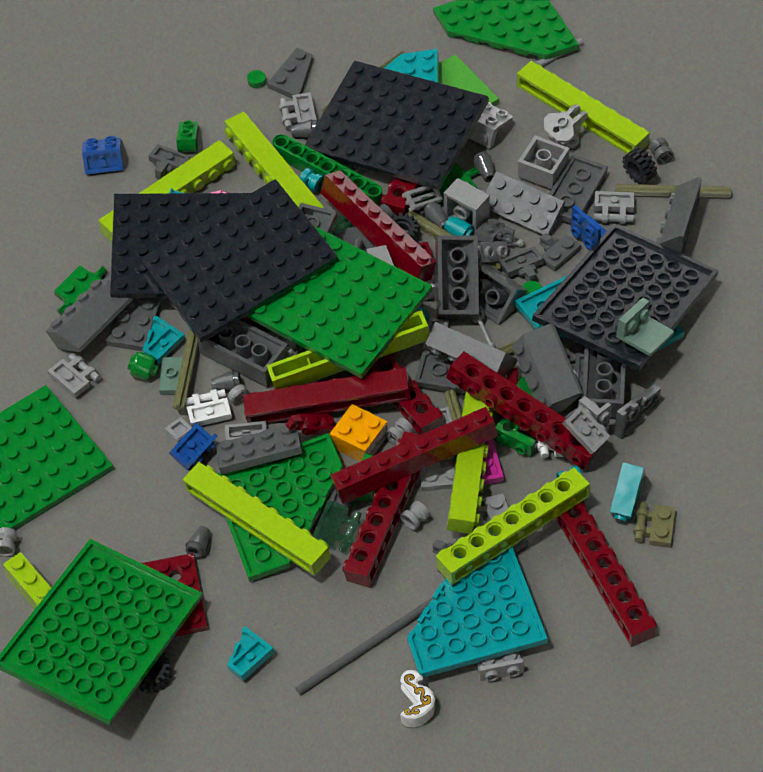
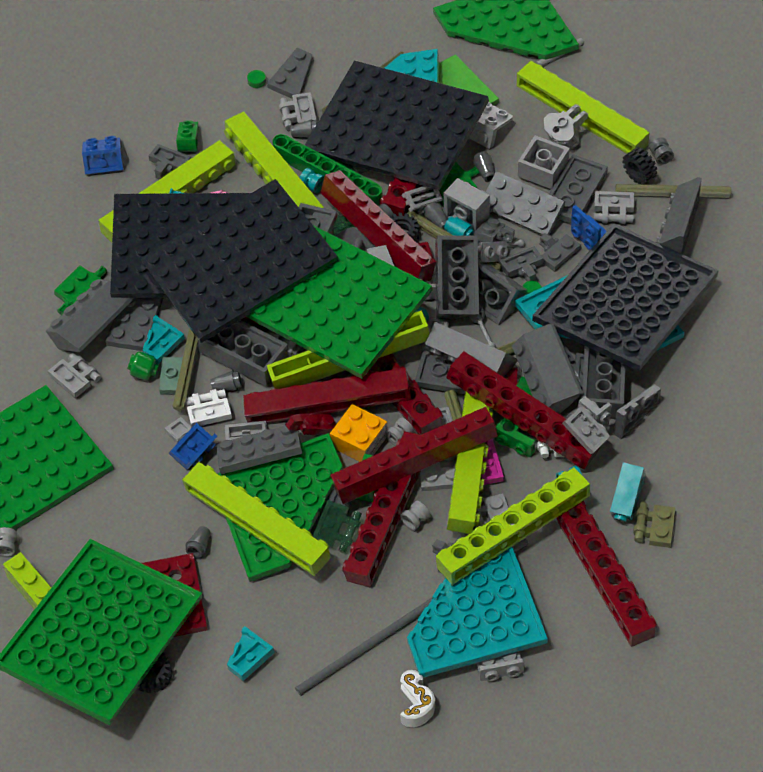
(237, 393): light grey tile -> none
(642, 331): sand green bracket -> none

